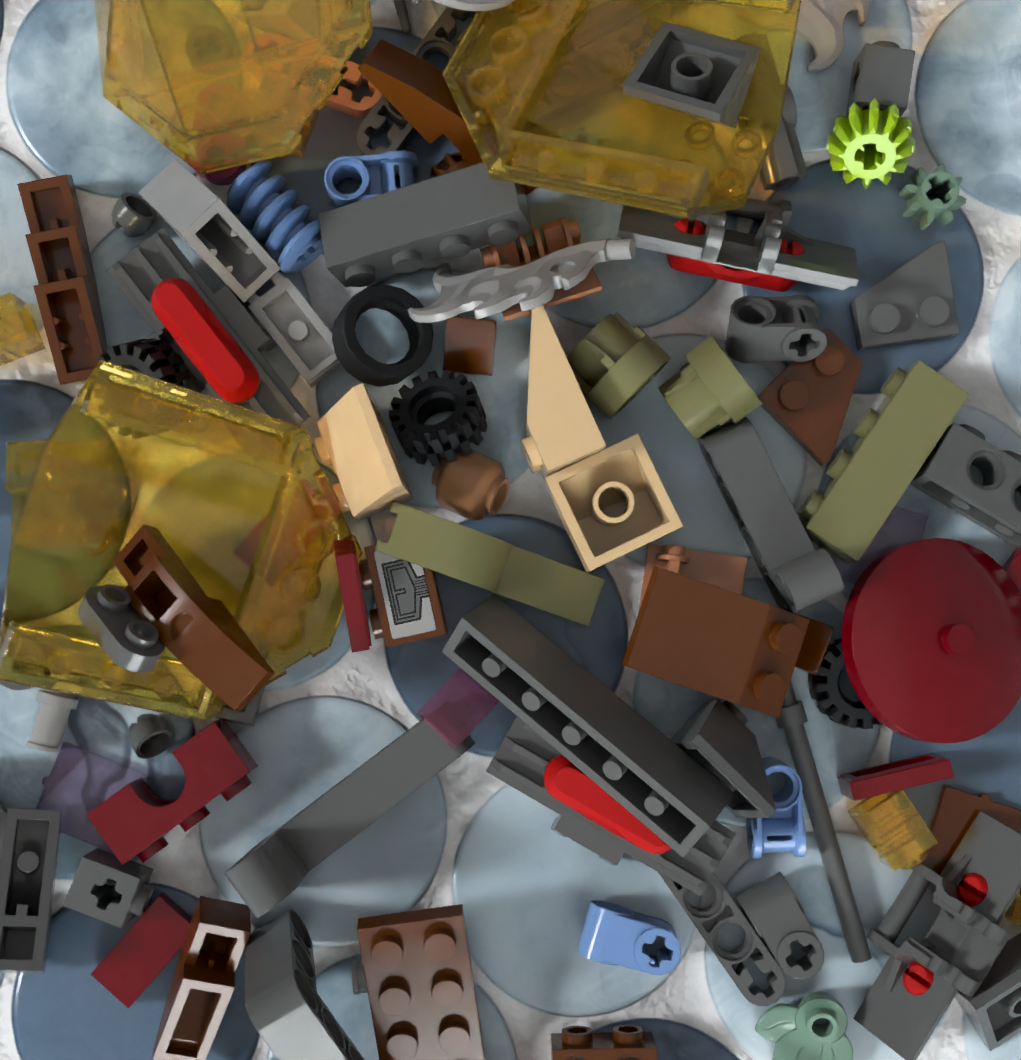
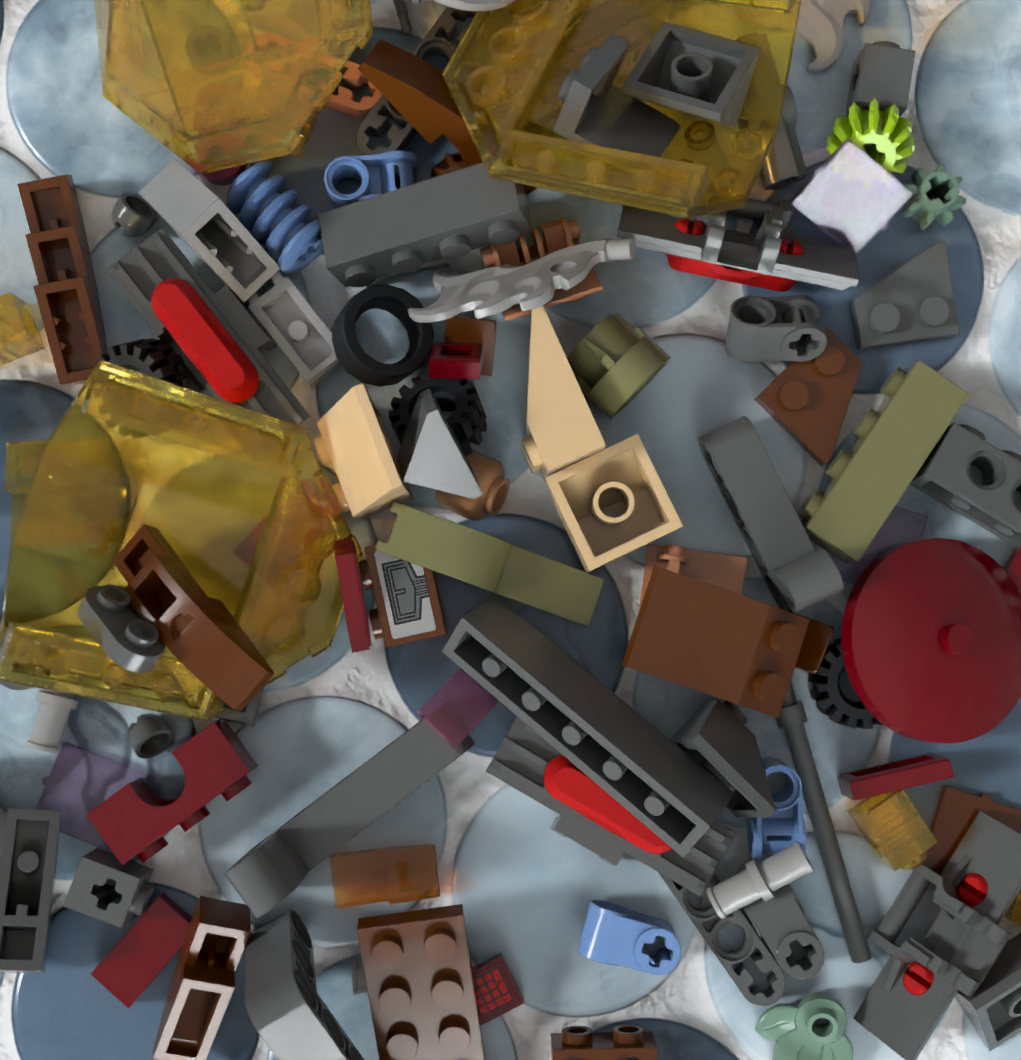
(384, 875): none -> clear orange slope
(433, 455): none -> slope
(456, 361): none -> dark red tile
(495, 988): none -> tile
(603, 115): none -> dark grey bracket
(708, 390): olive piece -> none
(759, 880): none -> light grey pin
(851, 196): none -> piece

